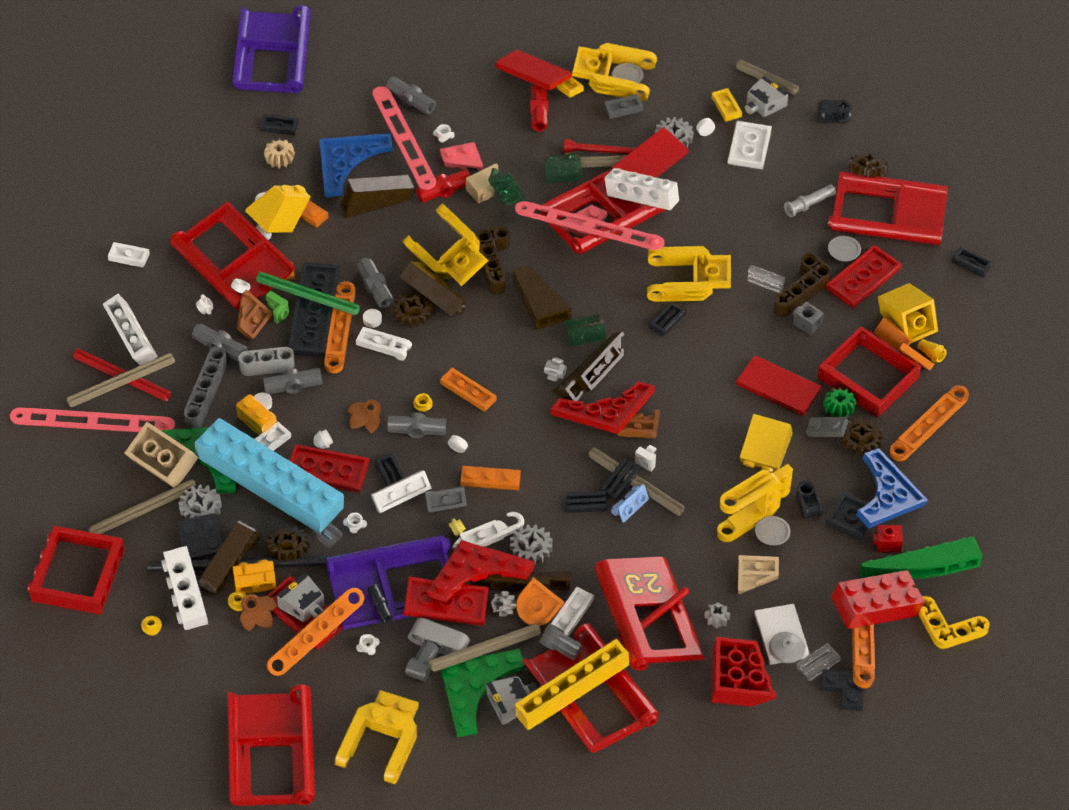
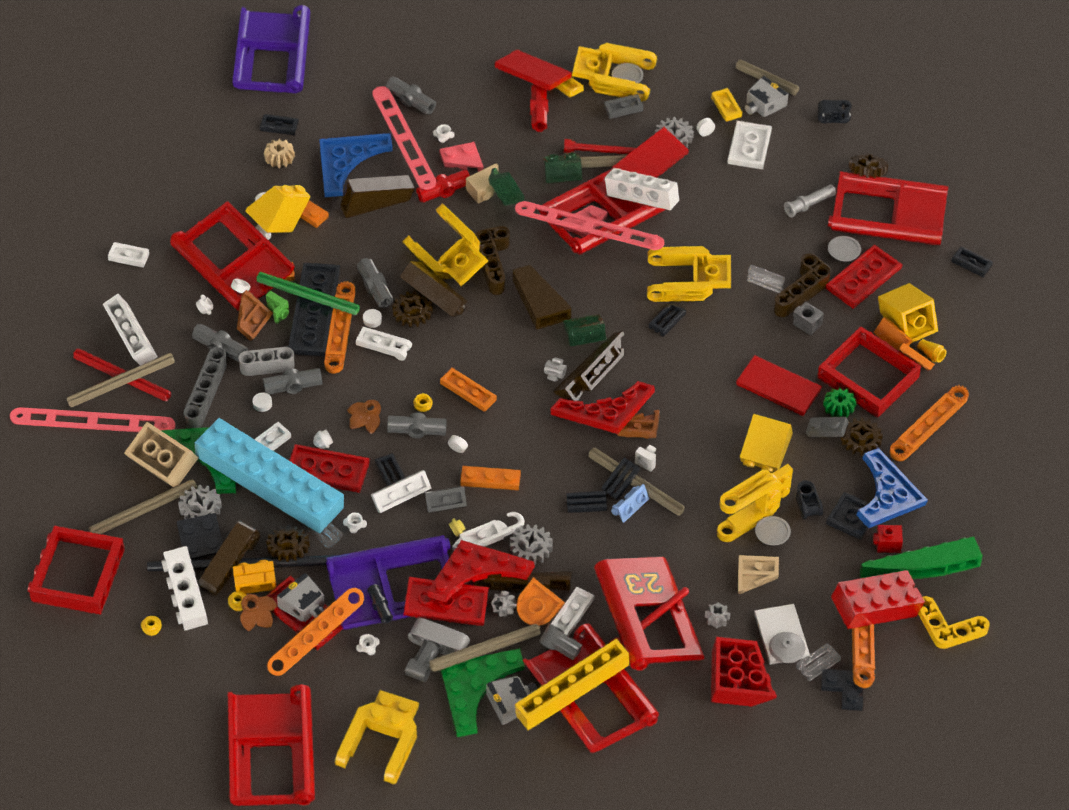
(255, 414): light orange brick -> none

